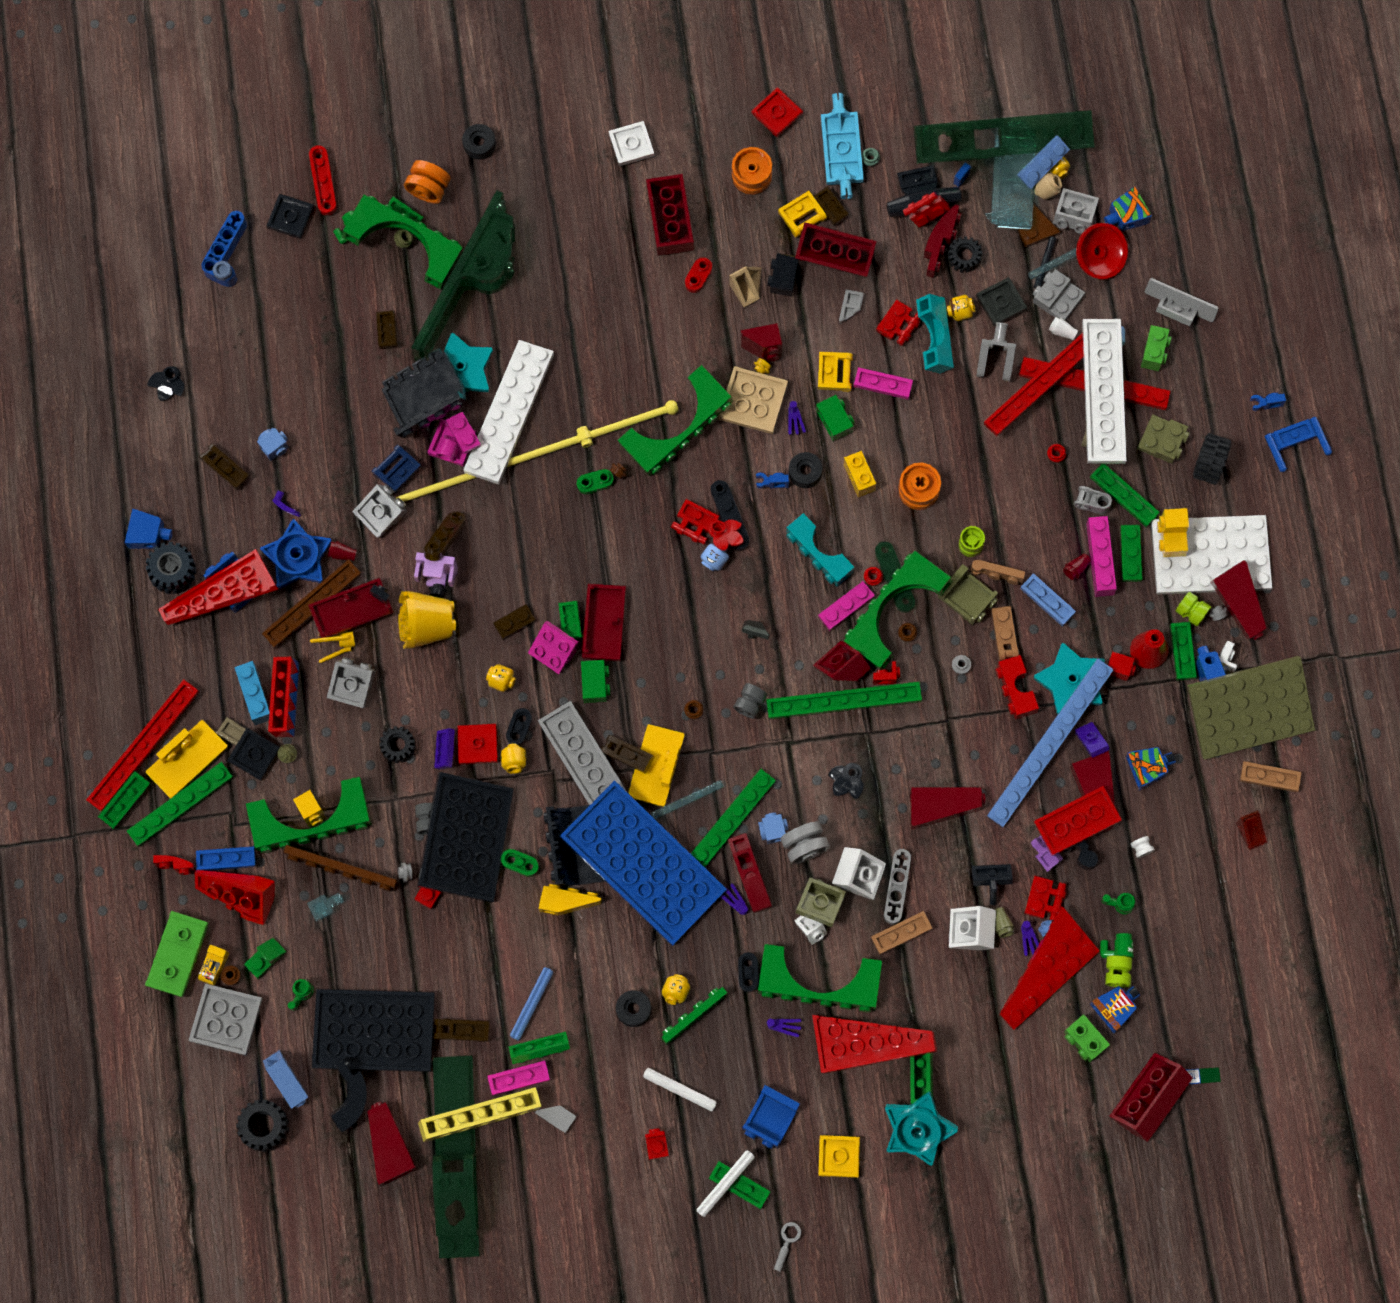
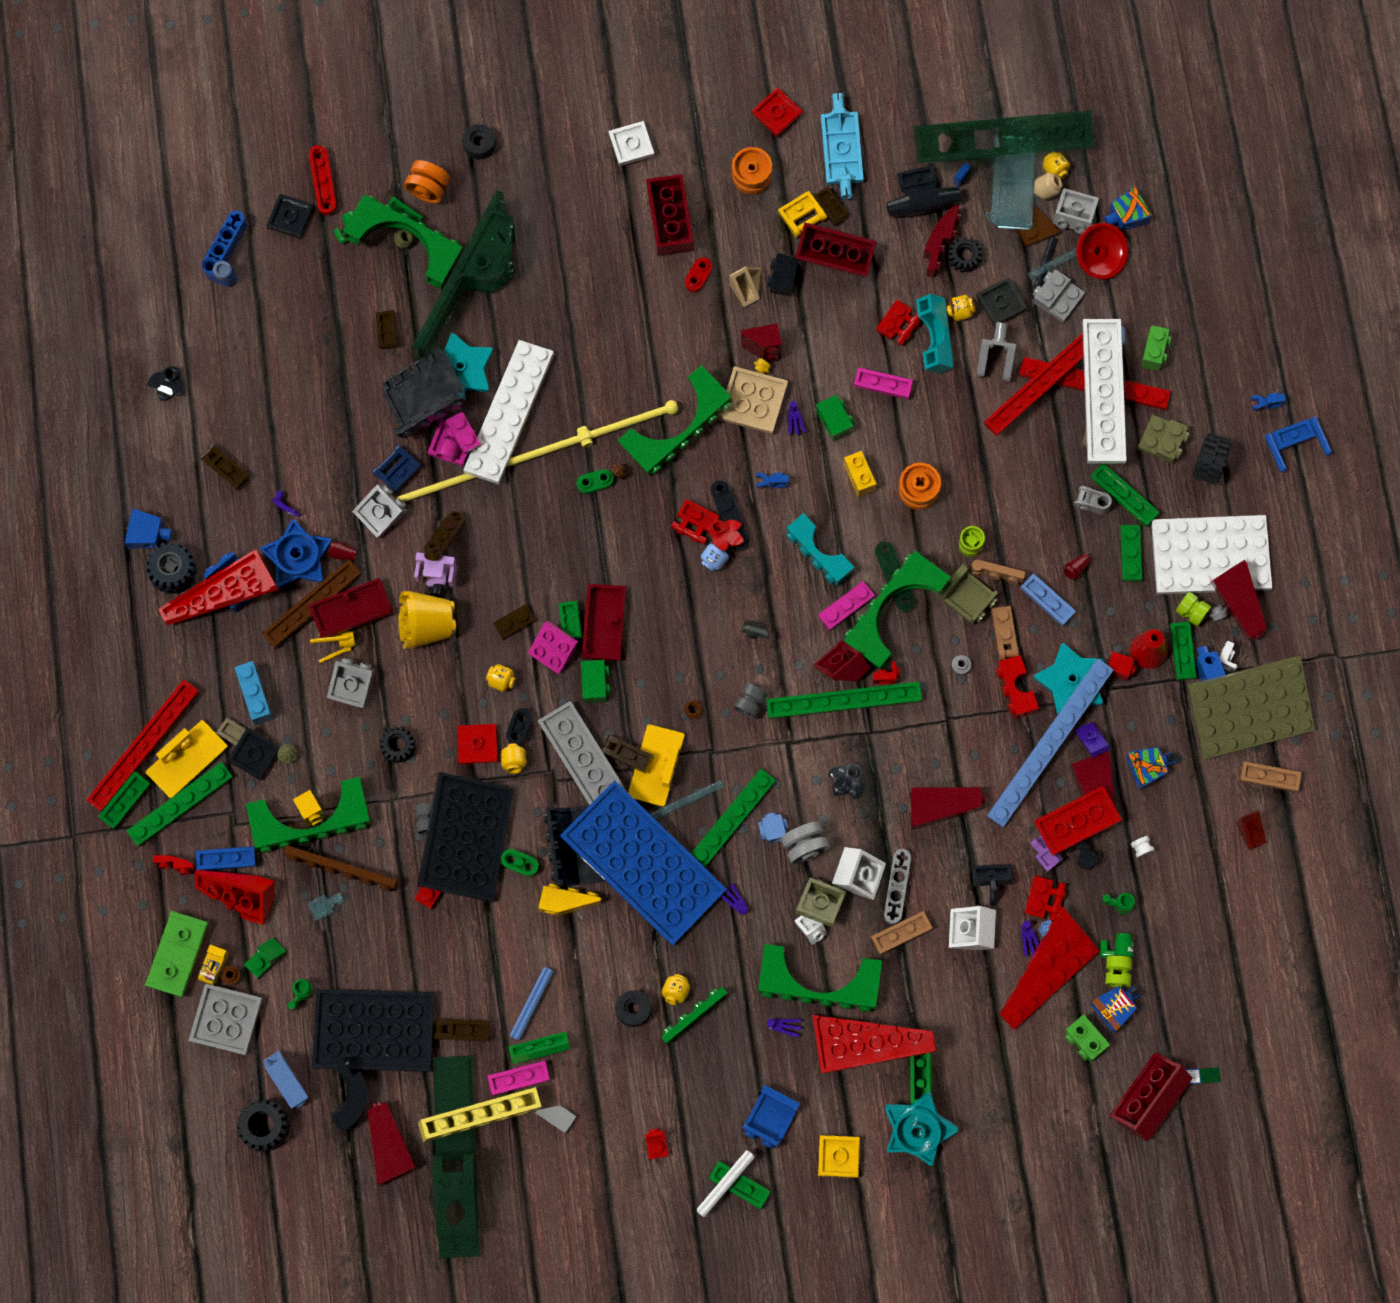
(273, 443): medium blue brick -> none
(283, 697): red brick -> none
(379, 593): black plate -> none
(405, 872): light grey plate -> none
(444, 749): dark purple plate -> none
(679, 1089): white axle -> none
(748, 973): black plate -> none
(749, 873): dark red slope -> none
(784, 1250): light grey piece -> none
(805, 459): black tyre -> none
(828, 371): yellow plate -> none
(851, 305): light grey tile -> none
(870, 152): sand green plate -> none
(876, 571): red plate -> none
(907, 626): reddish brown plate -> none
(926, 209): red plate -> none
(1003, 924): olive cone -> none
(1043, 162): medium blue plate -> none
(1059, 448): red plate -> none
(1062, 328): white cone -> none
(1101, 556): dark pink brick -> none
(1173, 530): yellow brick -> none
(1179, 304): light grey bracket -> none

